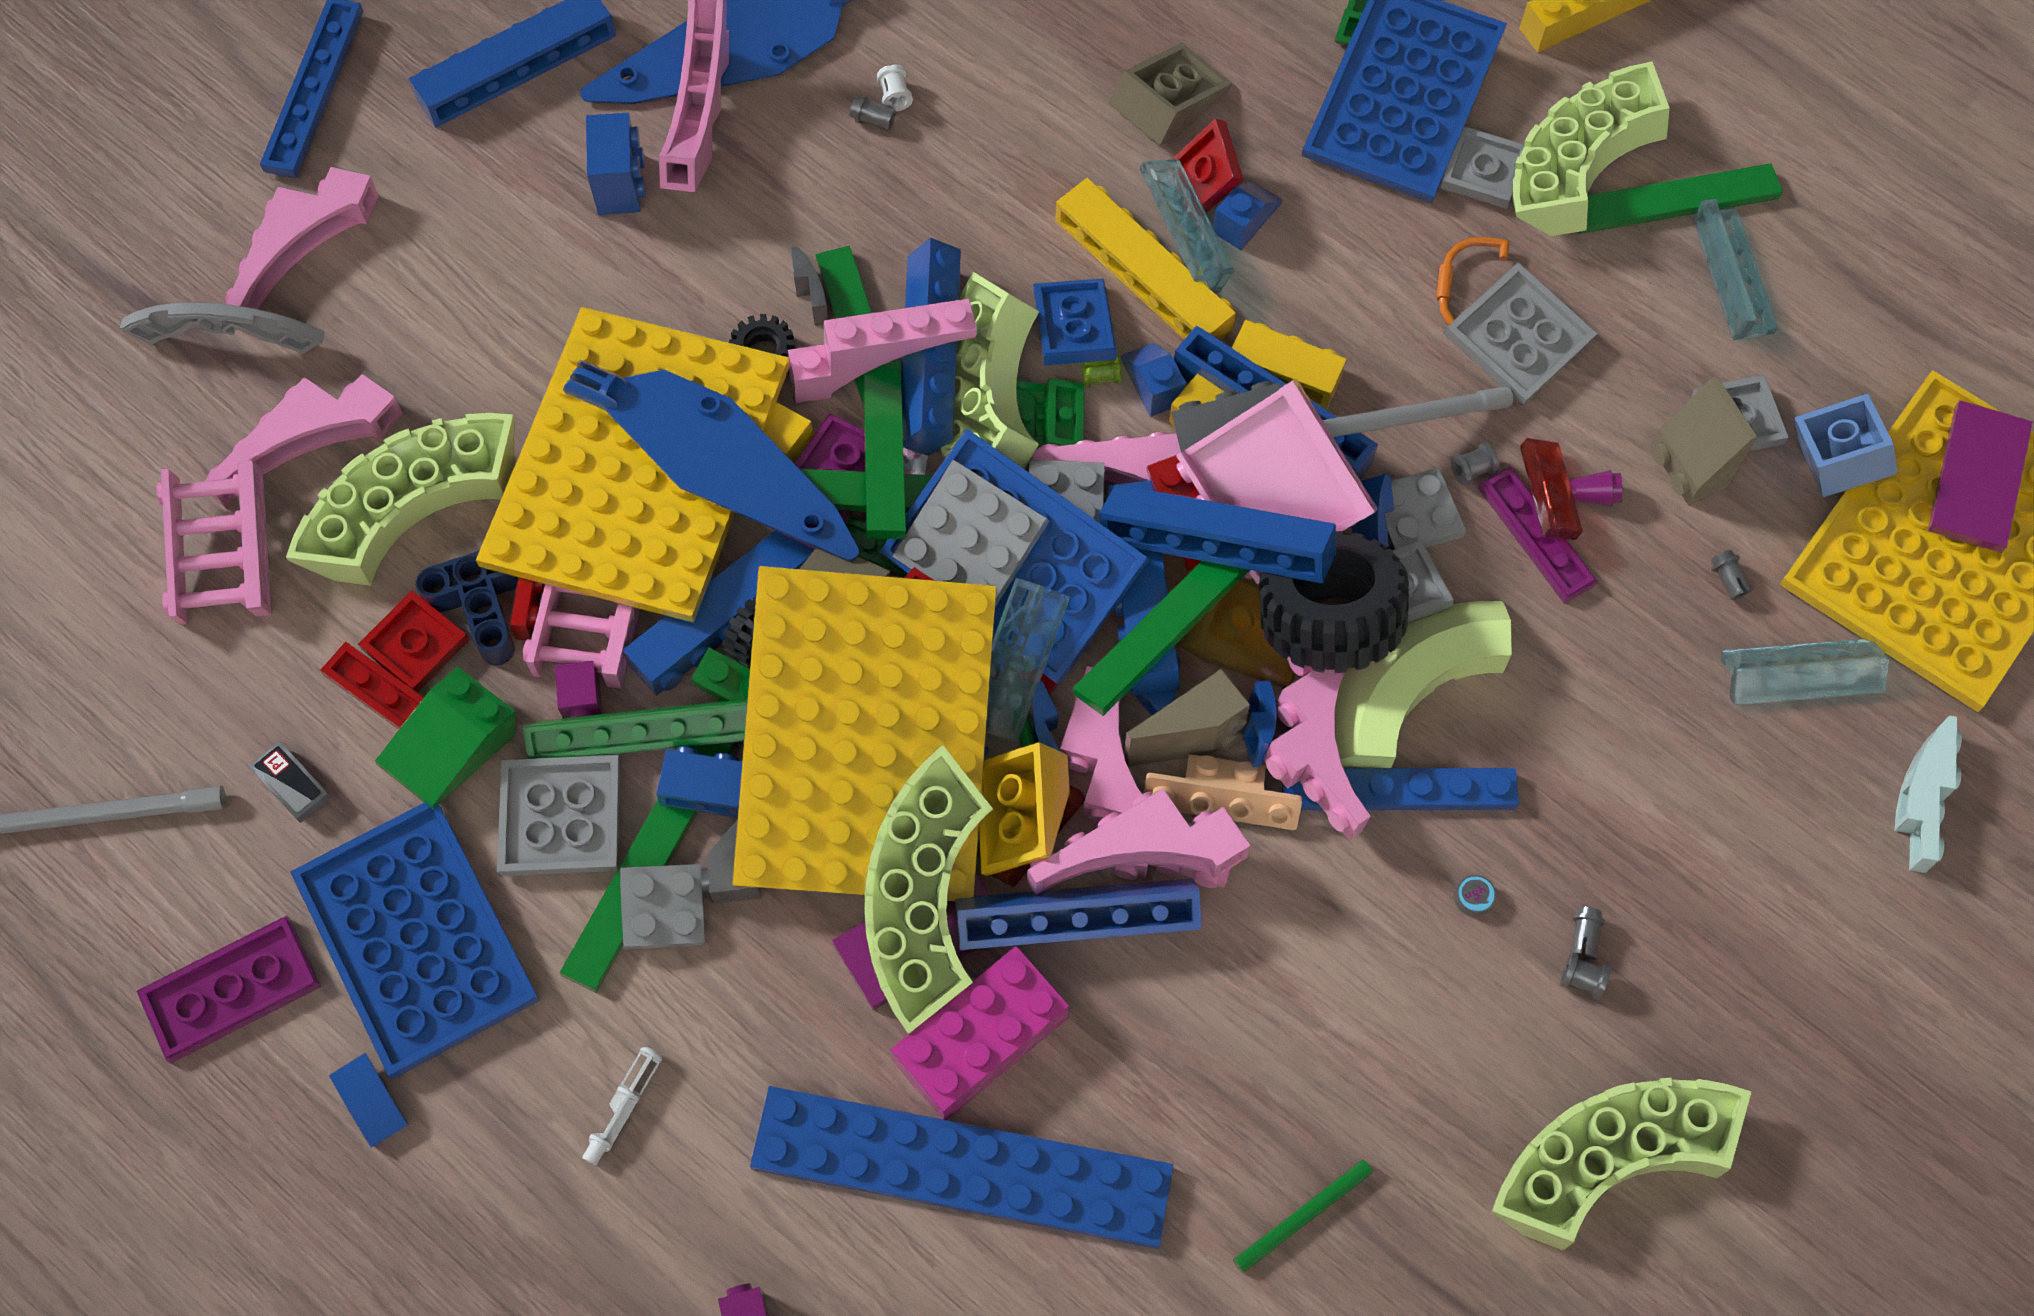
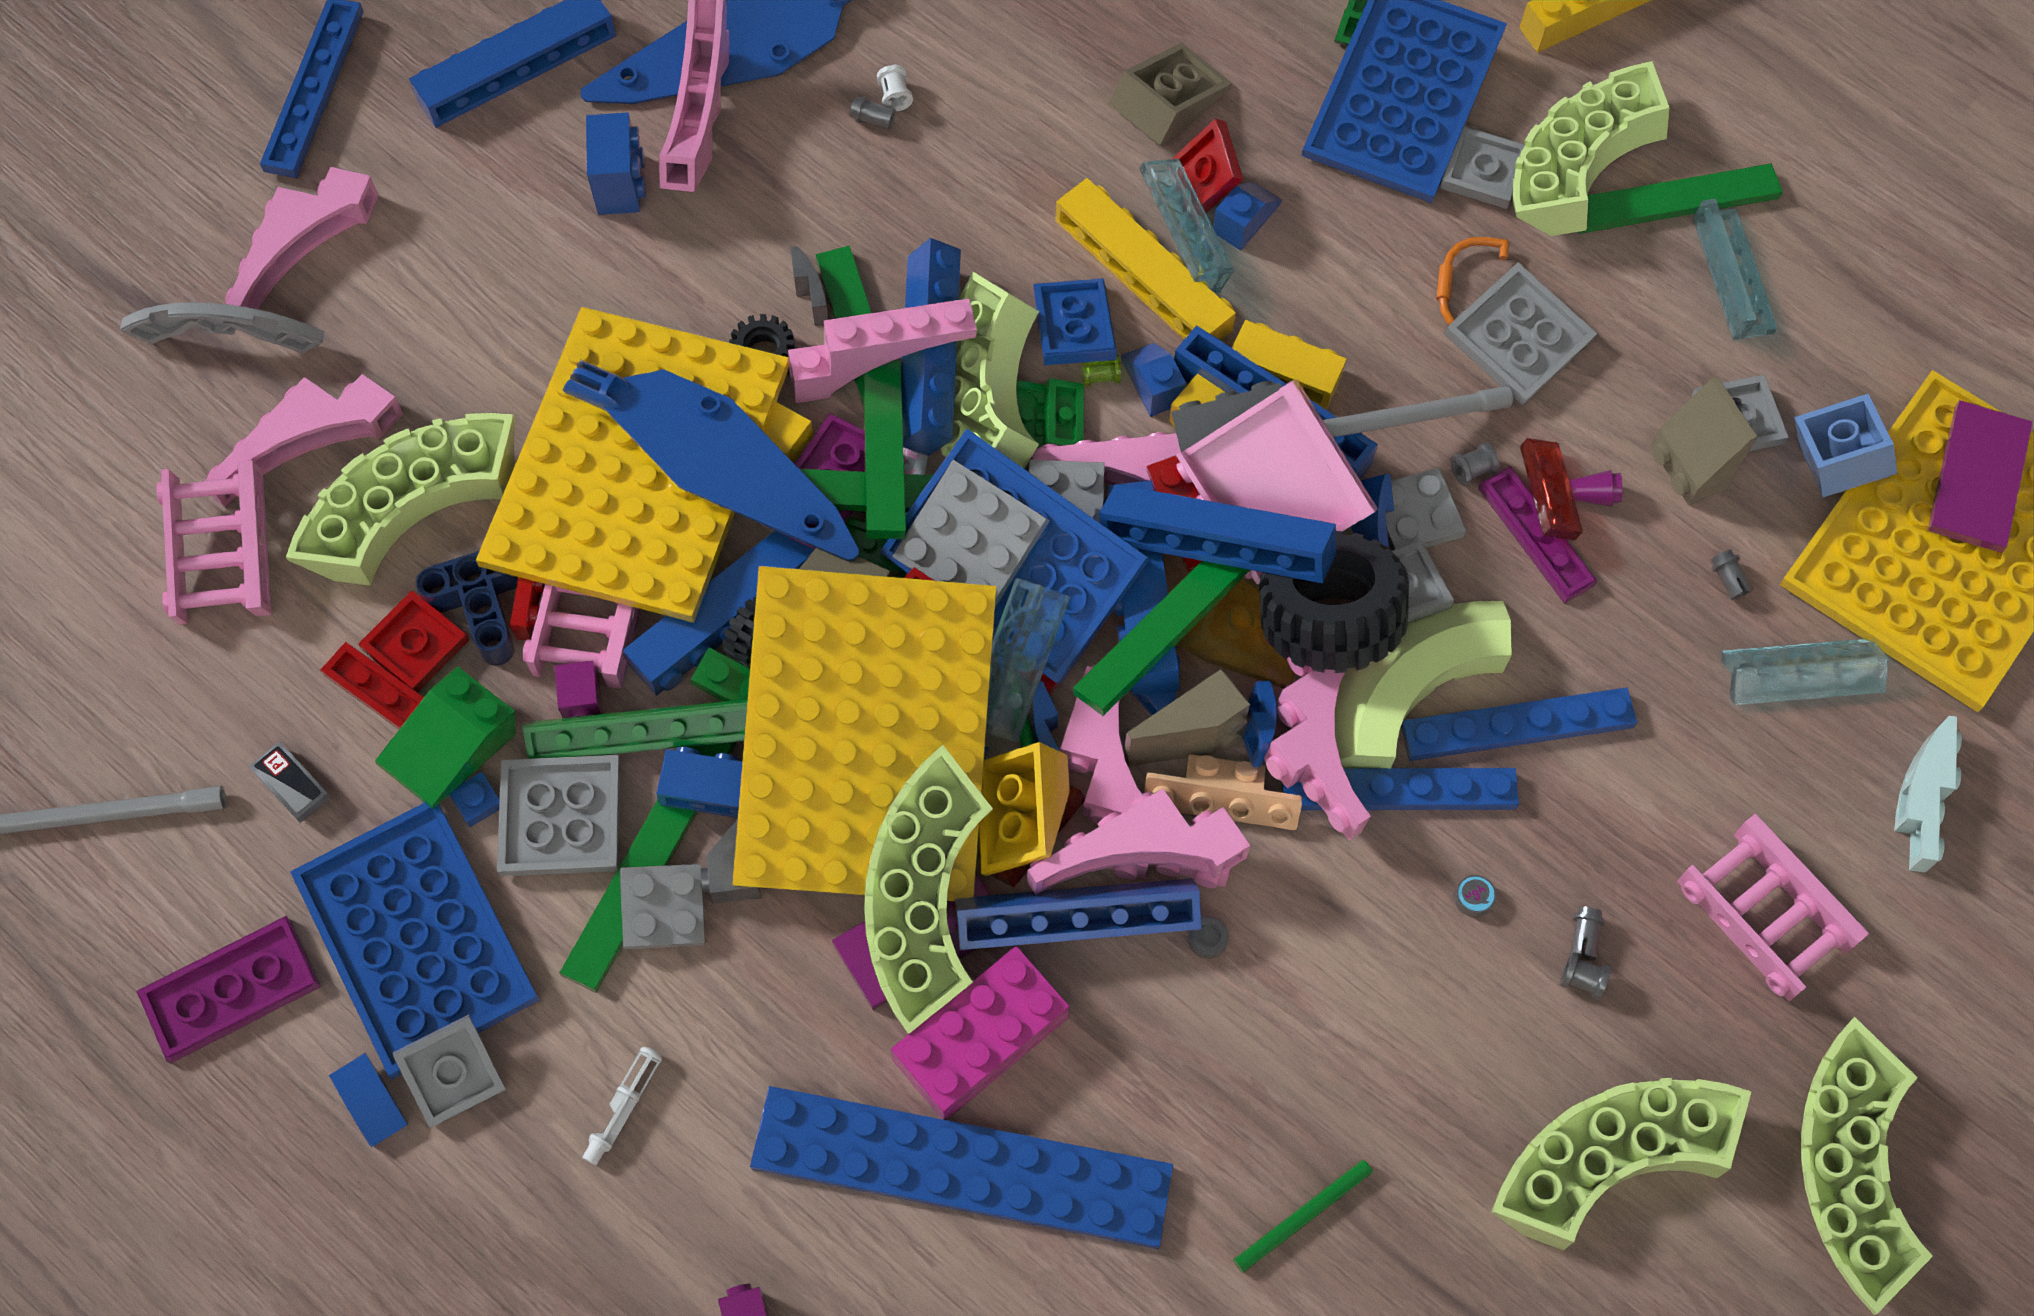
(449, 1071): none -> light grey plate
(475, 799): none -> blue plate
(1209, 940): none -> flat silver tile
(1518, 724): none -> blue plate
(1782, 871): none -> bright pink fence
(1849, 1167): none -> yellowish green brick

